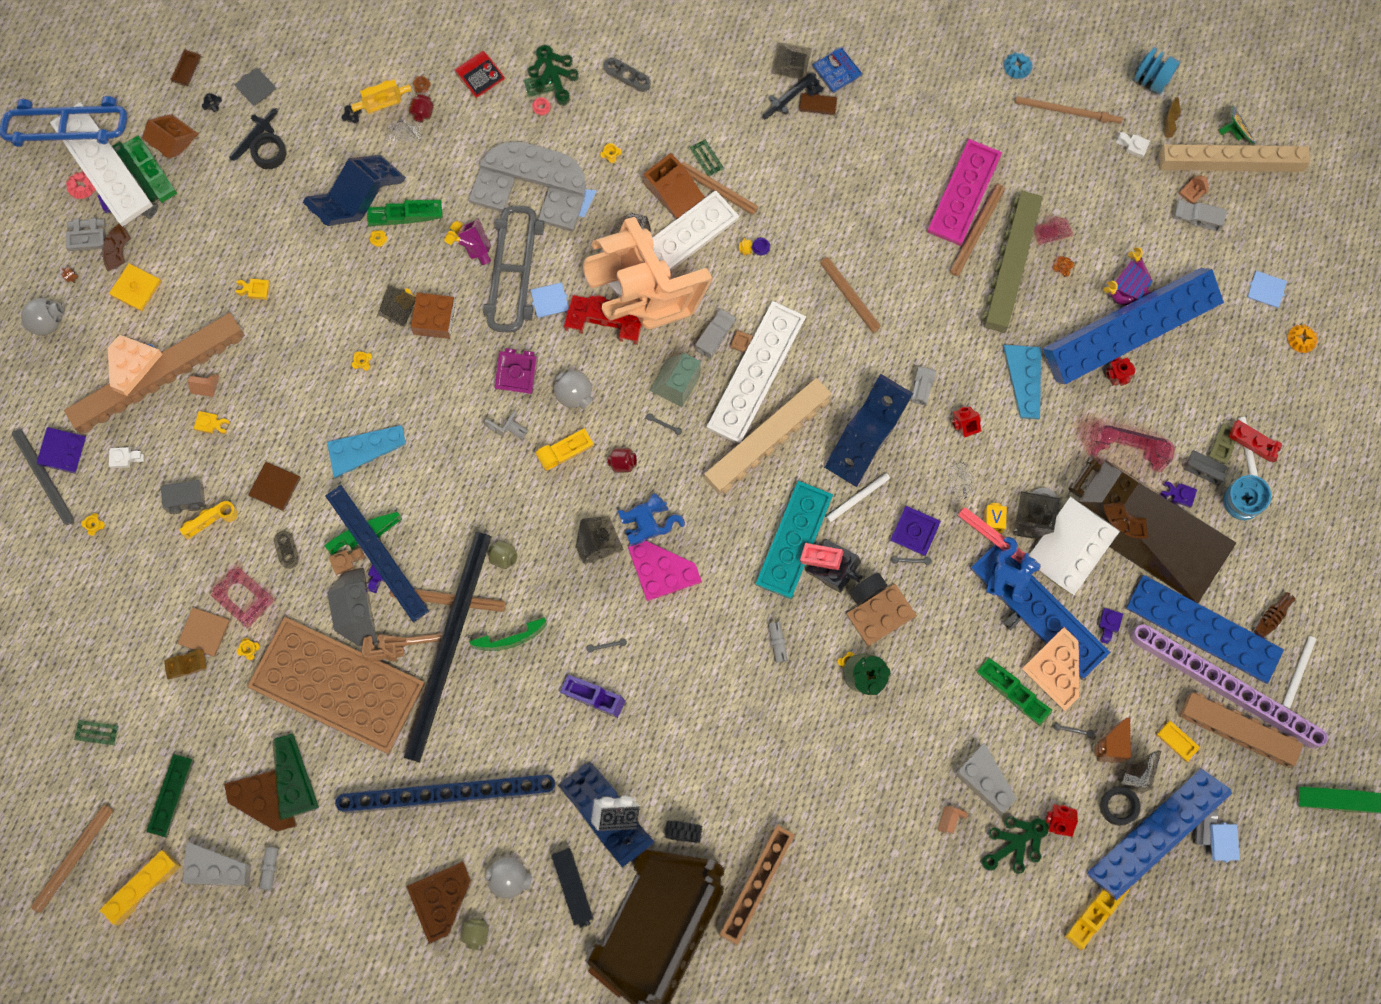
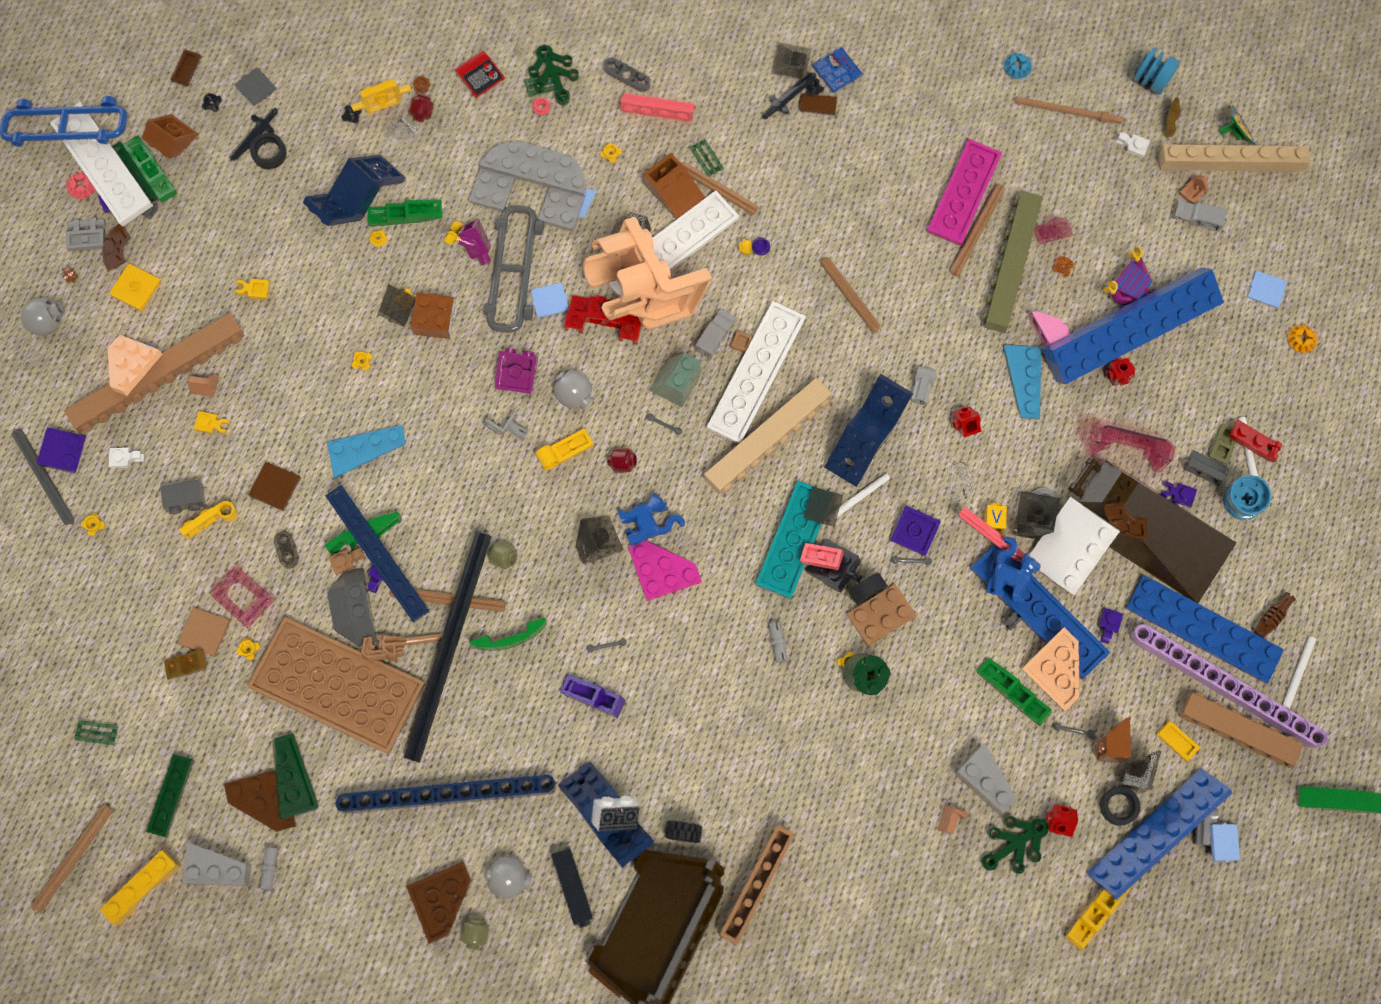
(657, 107): none -> coral fence
(823, 506): none -> clear smoke piece
(1048, 327): none -> bright pink slope

